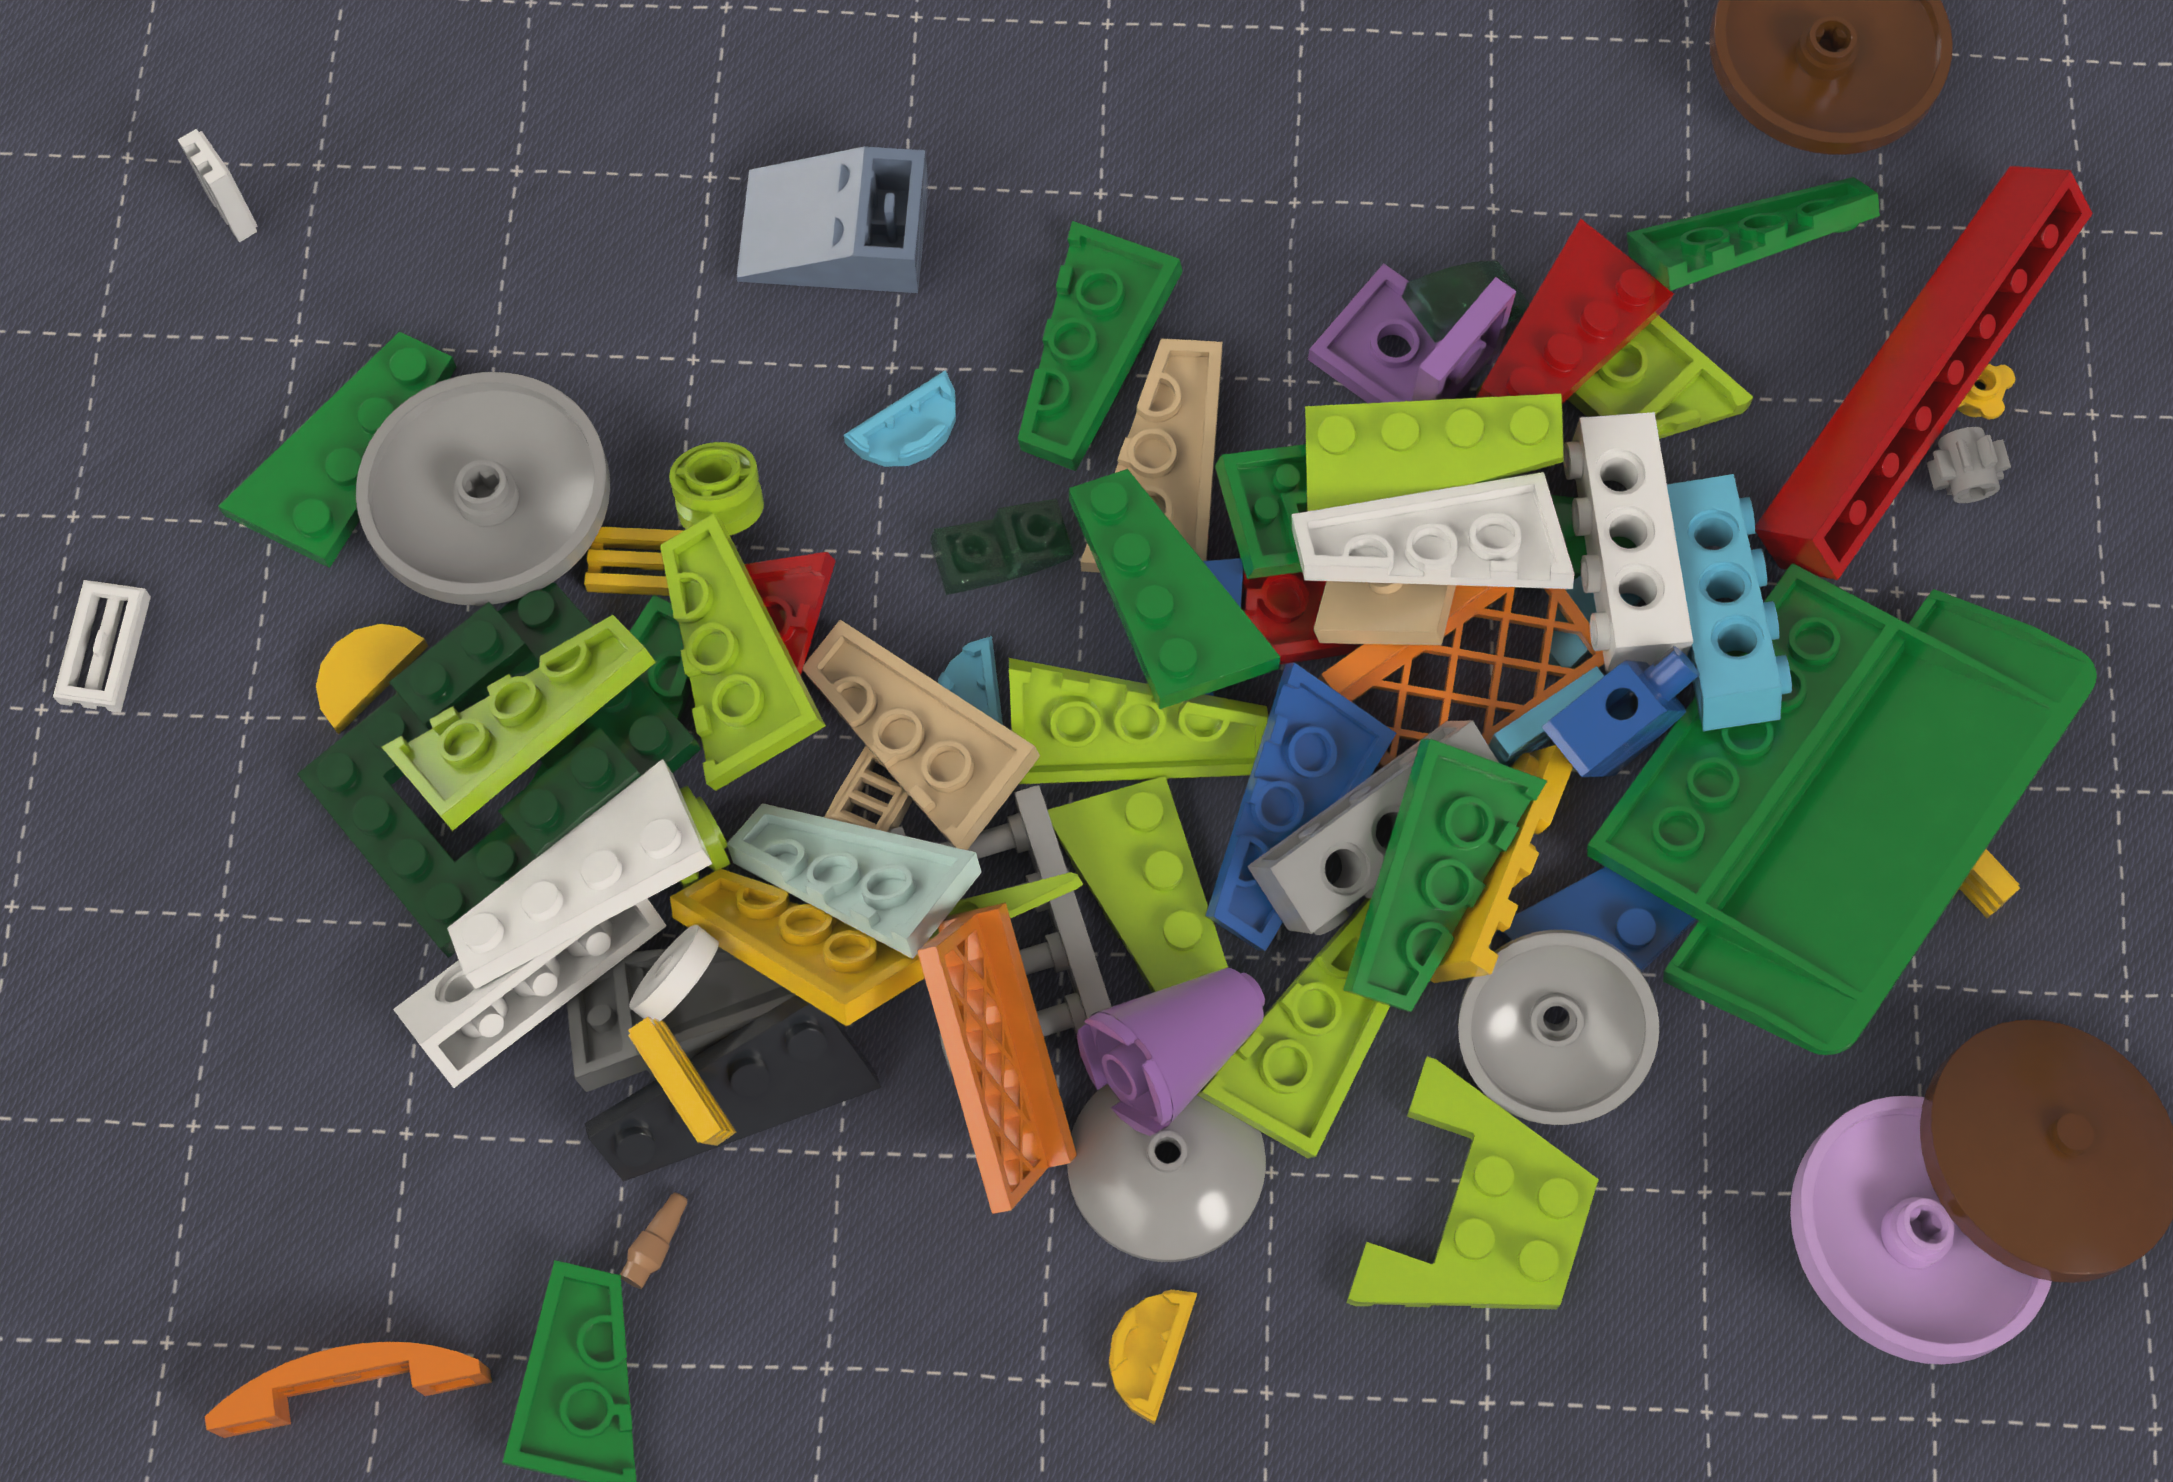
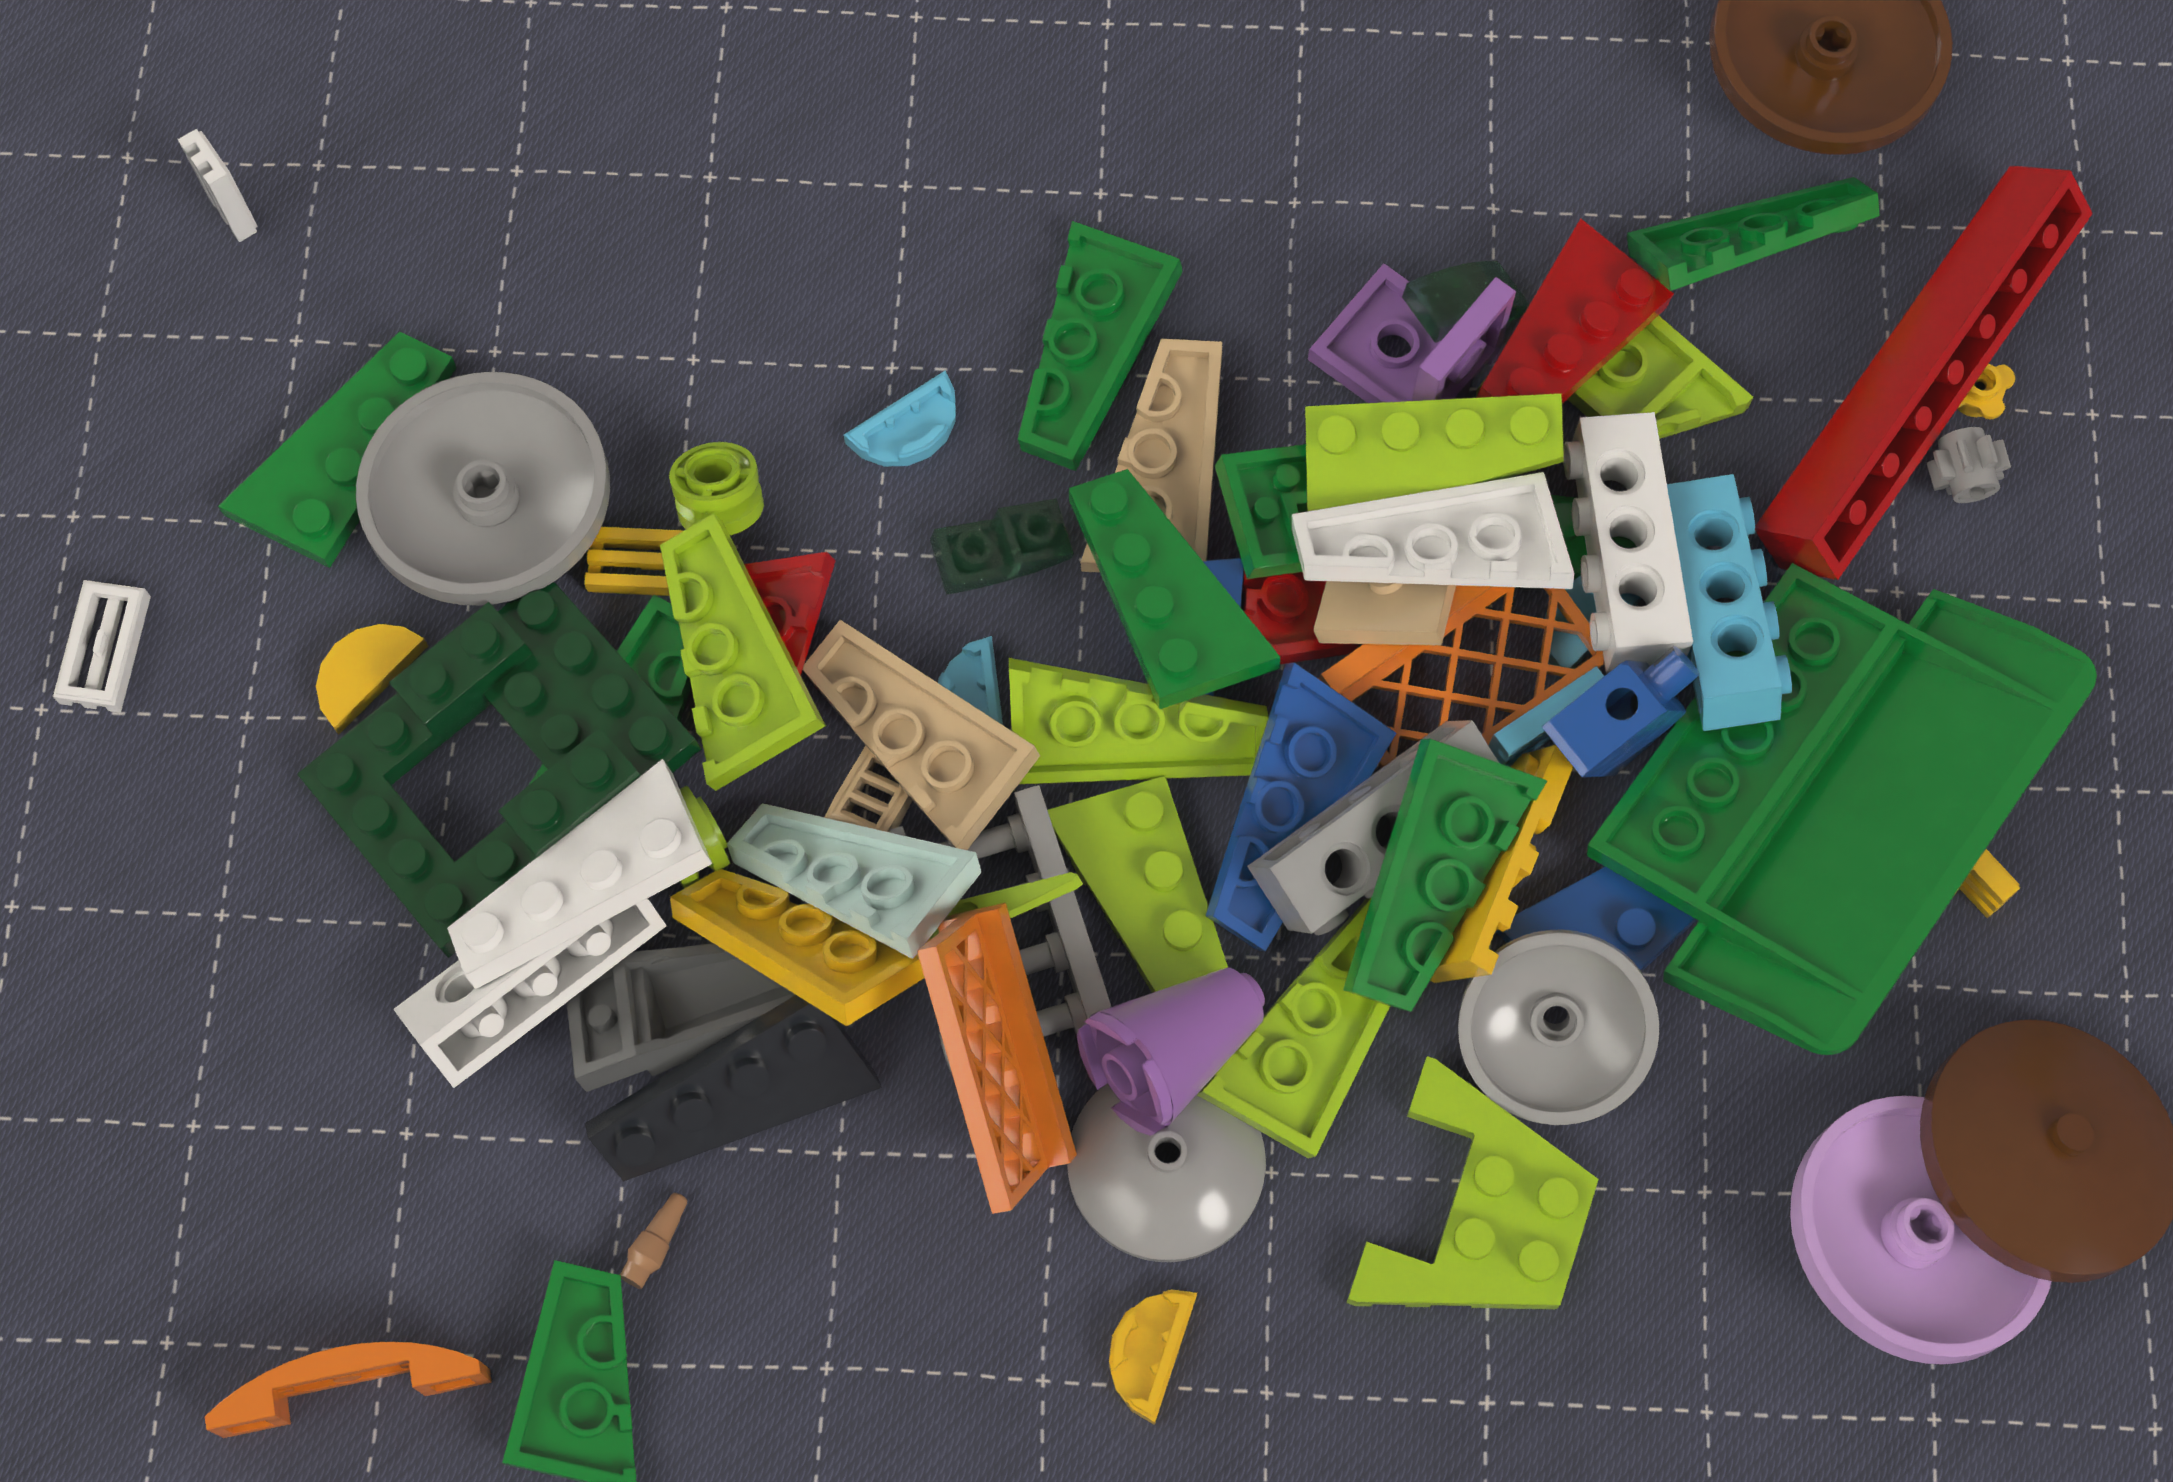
(493, 742): lime wing -> none
(674, 973): white piece -> none
(681, 1082): yellow tile -> none
(837, 221): sand blue slope -> none

